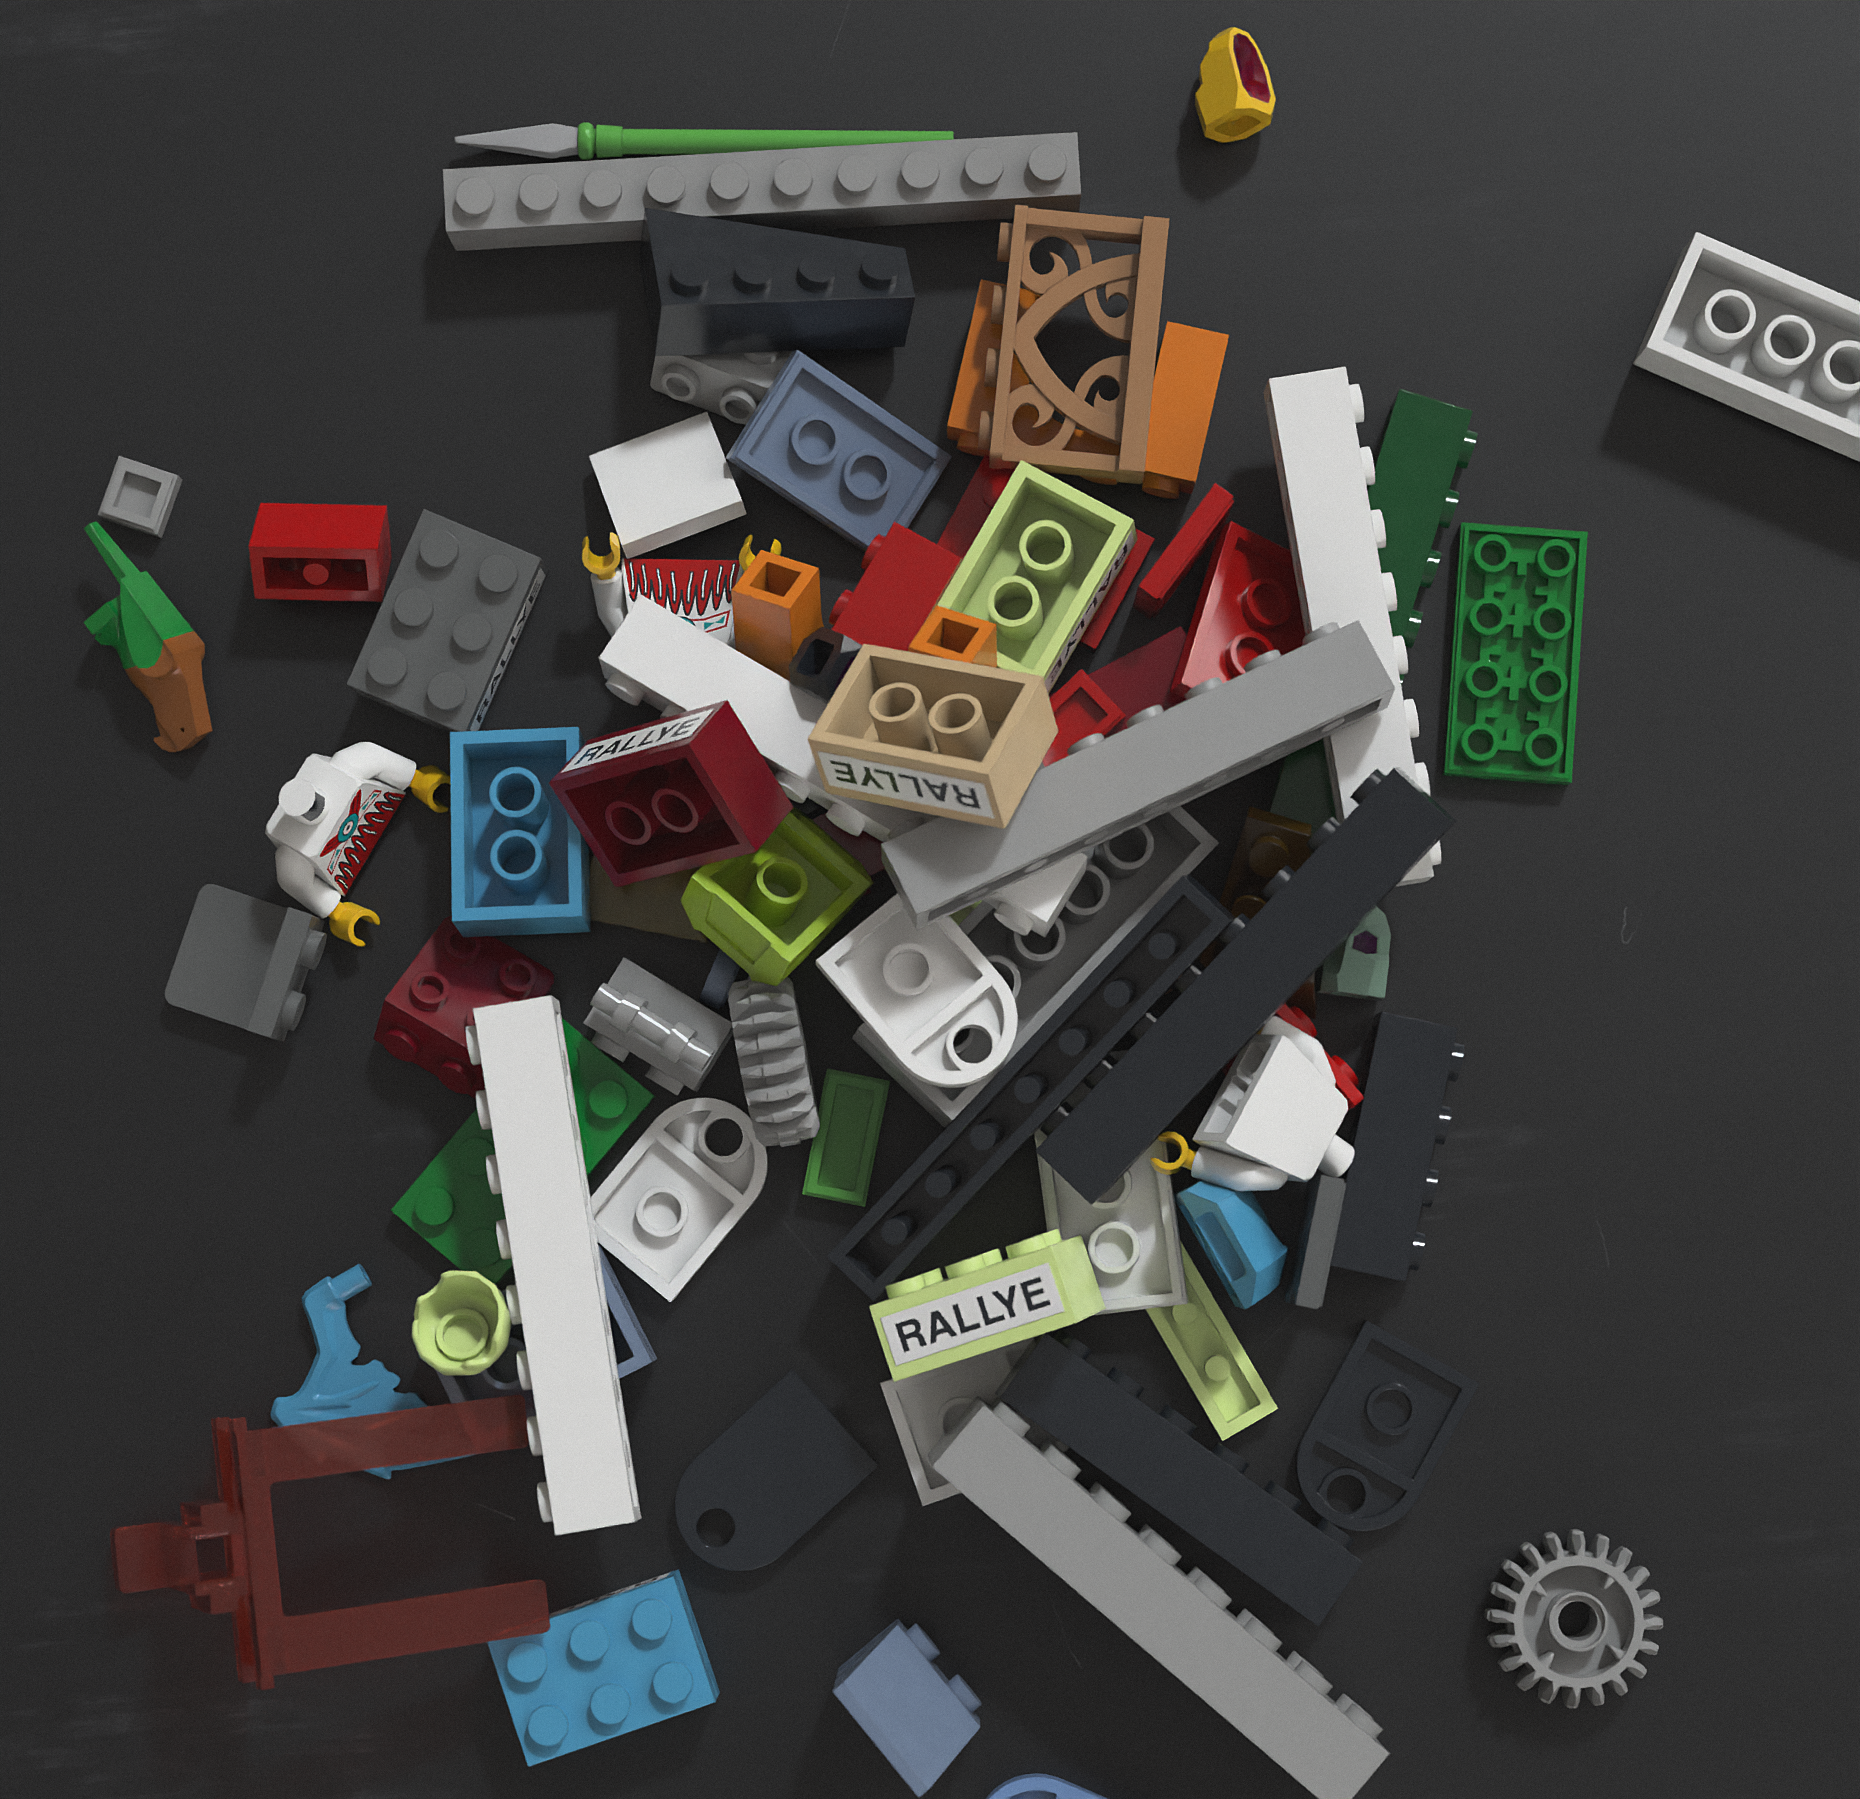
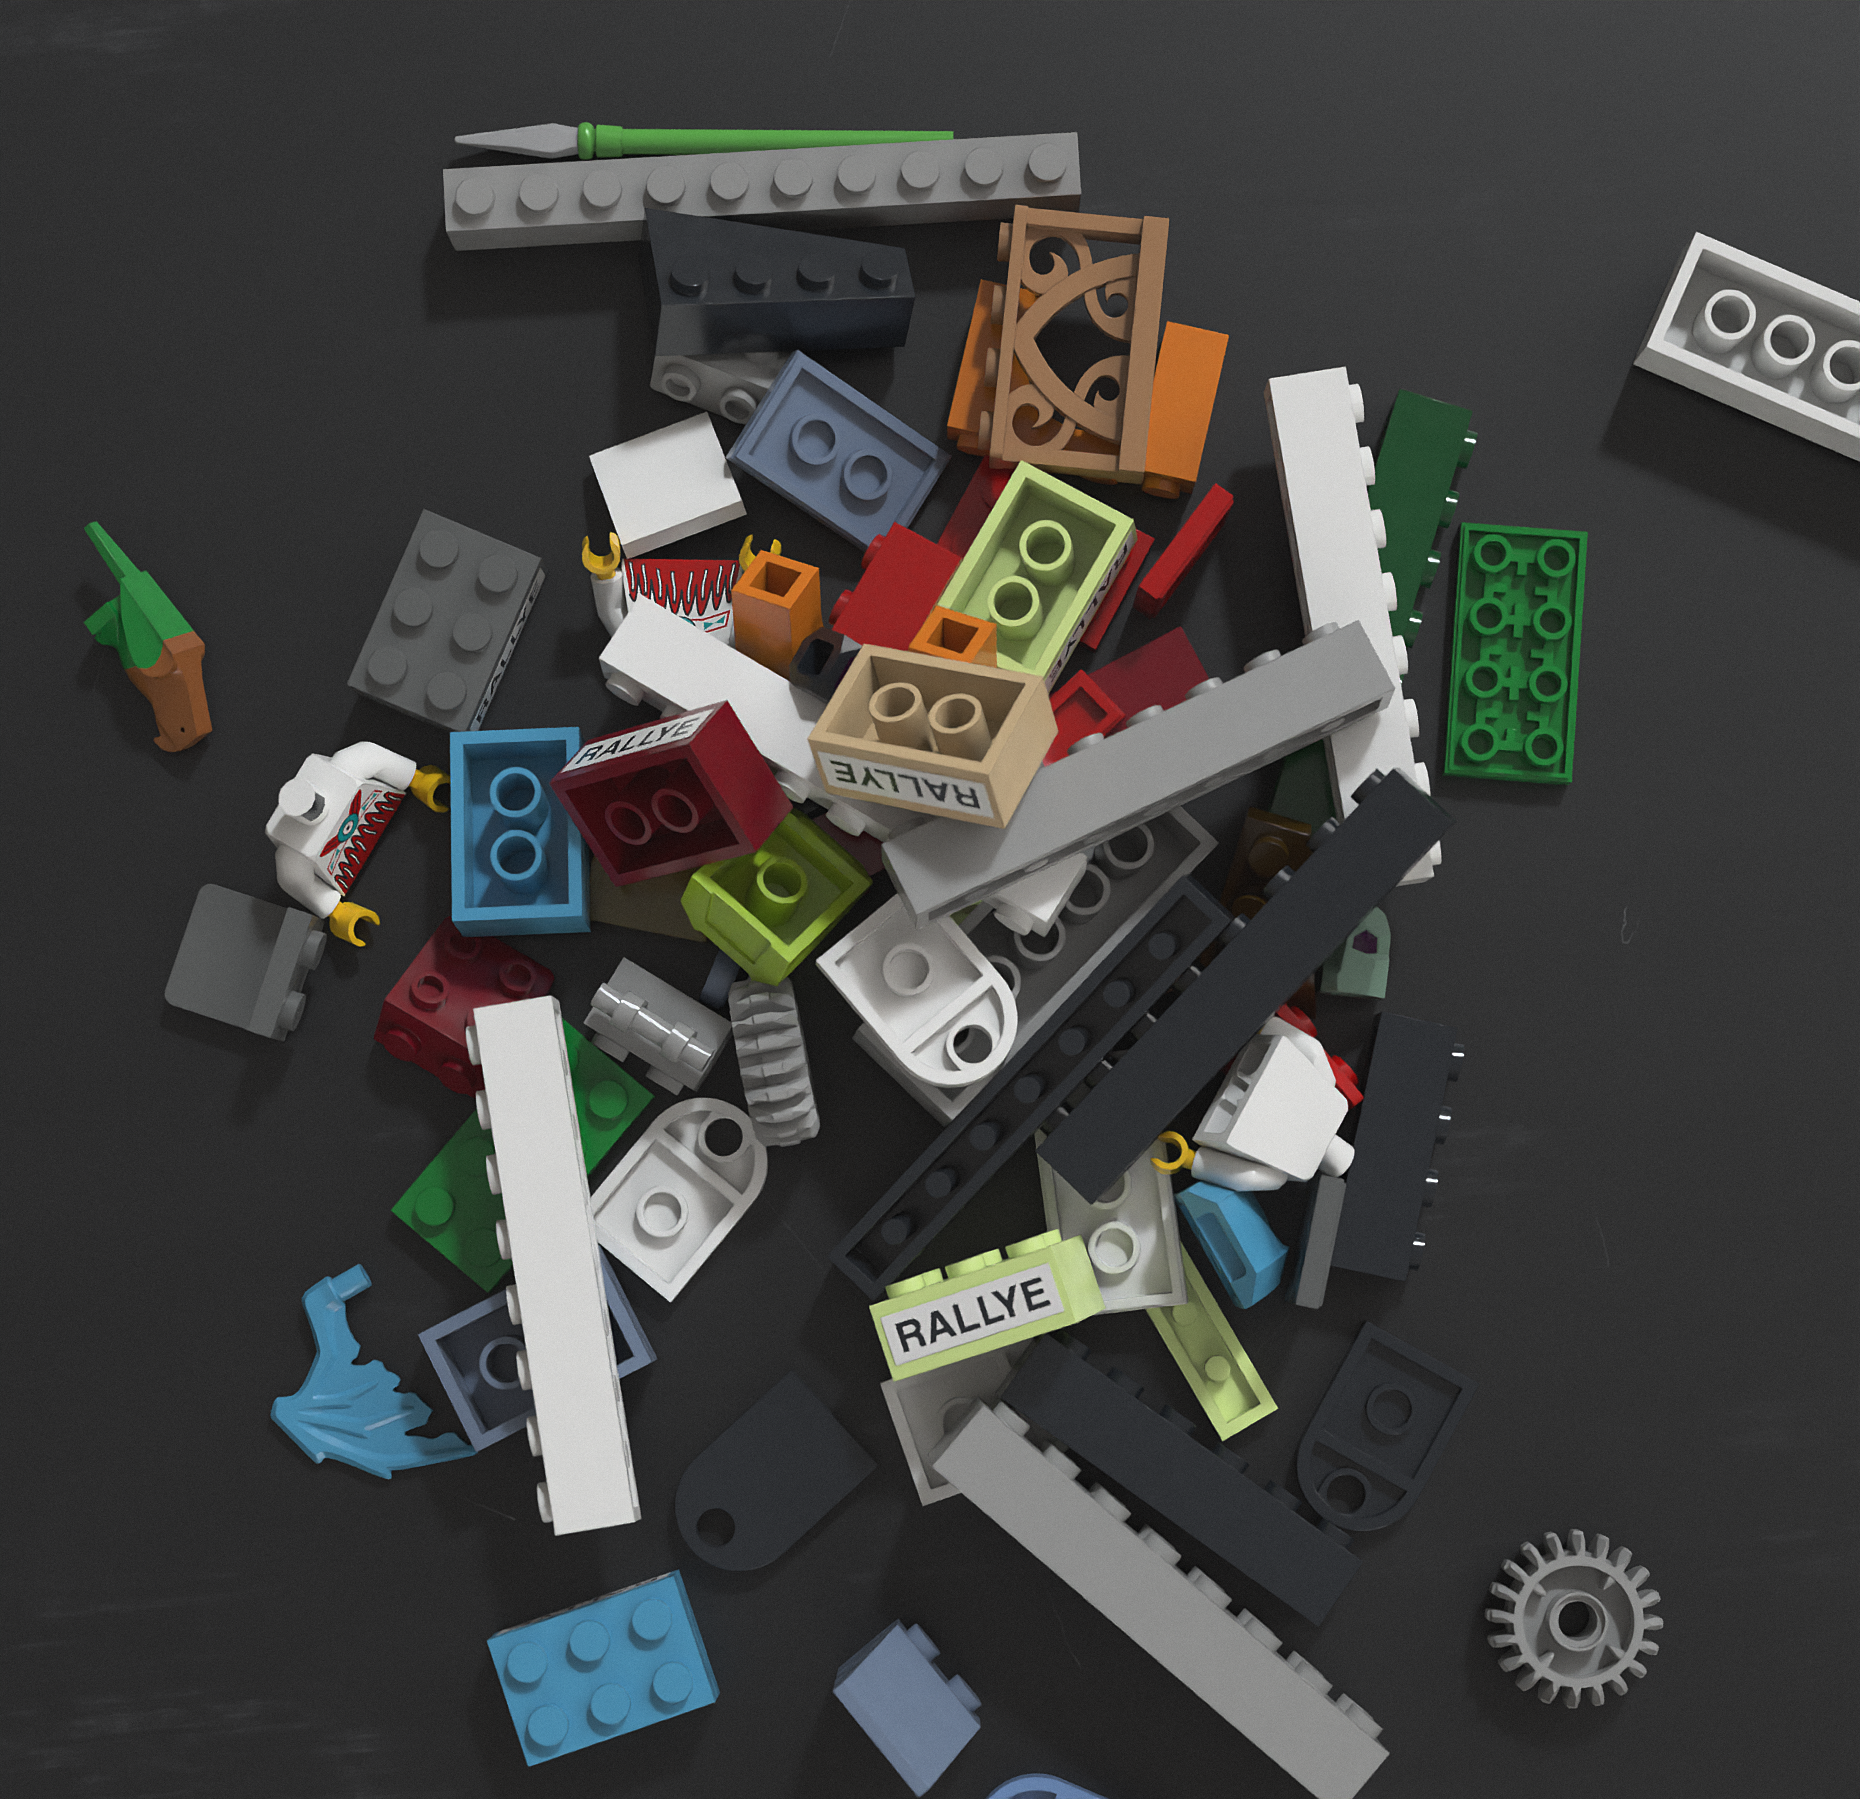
(140, 497): light grey tile -> none
(249, 1588): clear red piece -> none
(320, 552): red brick -> none
(461, 1324): yellowish green hair -> none
(847, 1137): bright green tile -> none
(1234, 88): yellow rock -> none
(1242, 609): red plate -> none

